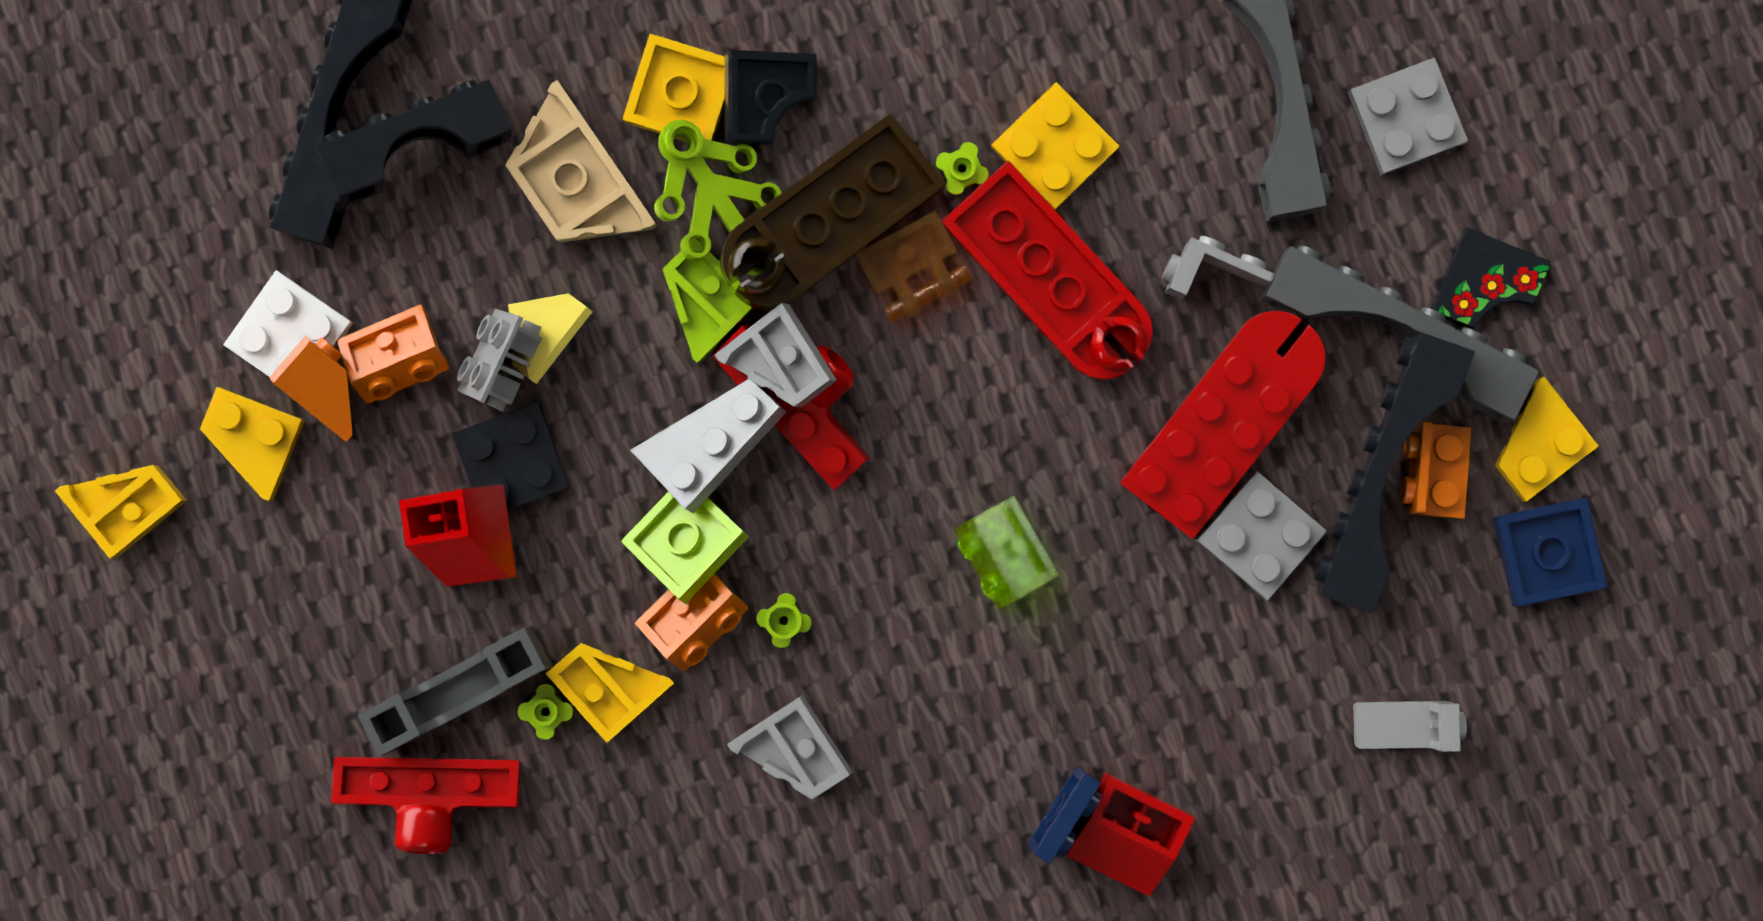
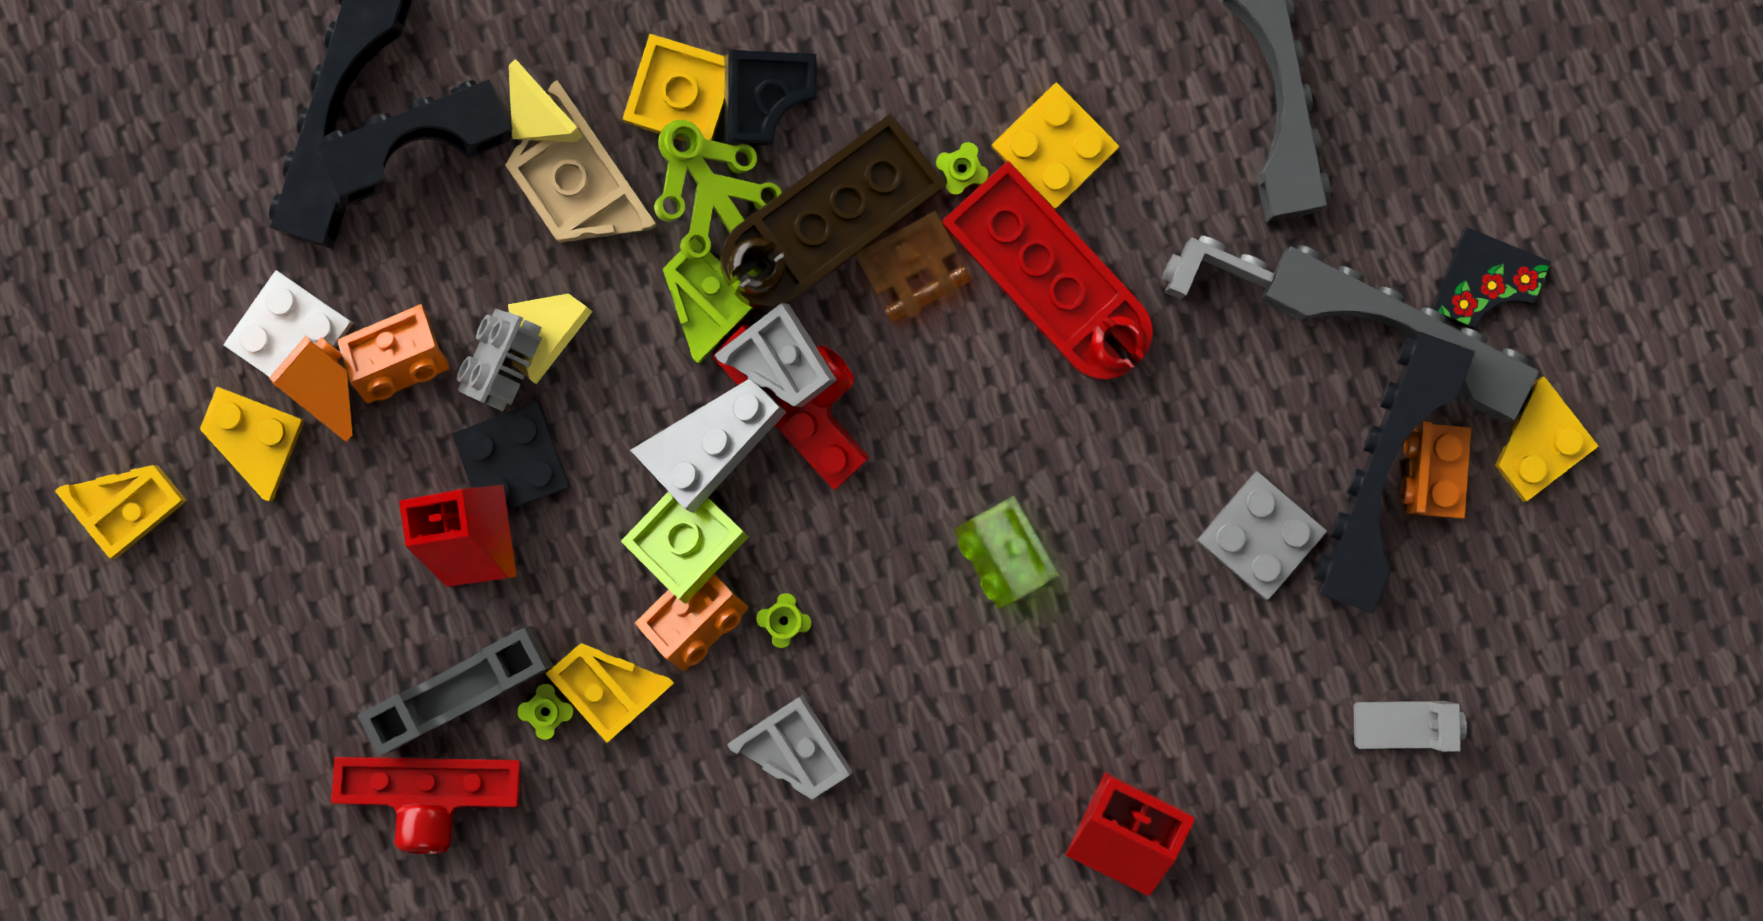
(535, 113): none -> light yellow slope
(1055, 832): dark blue plate -> none
(1227, 420): red plate -> none
(1407, 116): light grey plate -> none
(1549, 552): dark blue plate -> none

